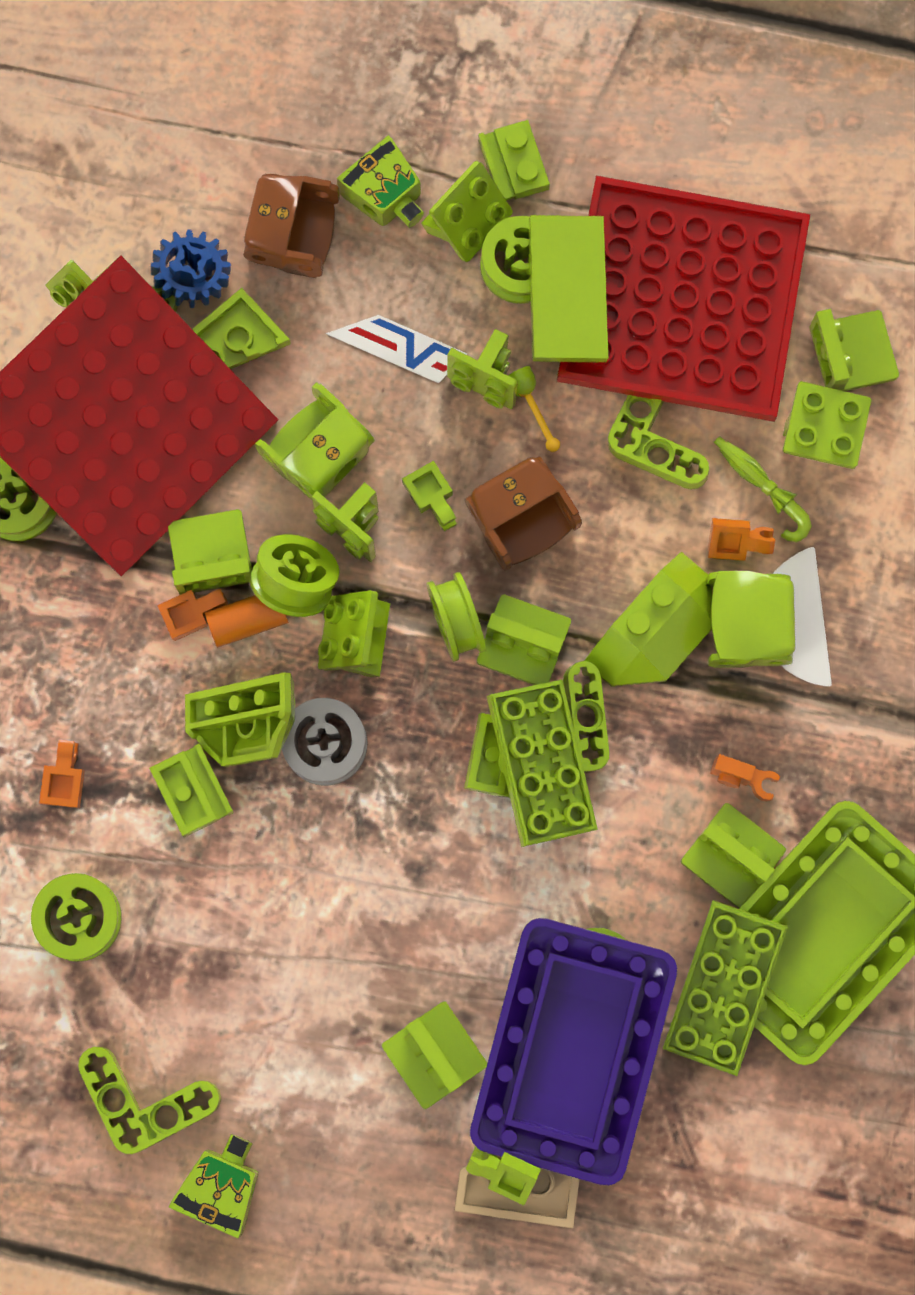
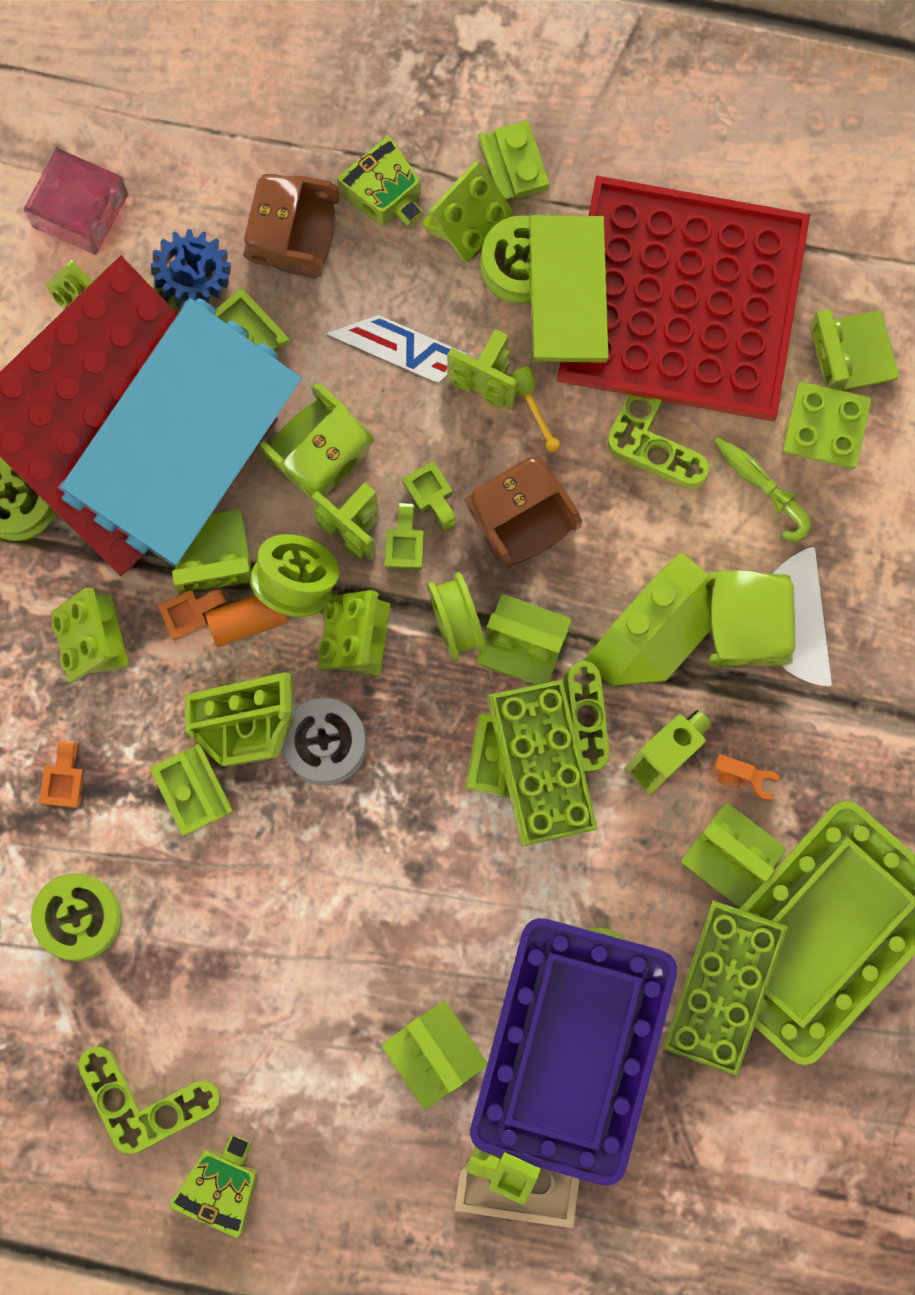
(76, 201): none -> clear pink piece
(88, 635): none -> lime bracket
(180, 433): none -> medium azure panel
(404, 544): none -> lime plate
(668, 750): none -> lime torso
(733, 539): orange plate -> none

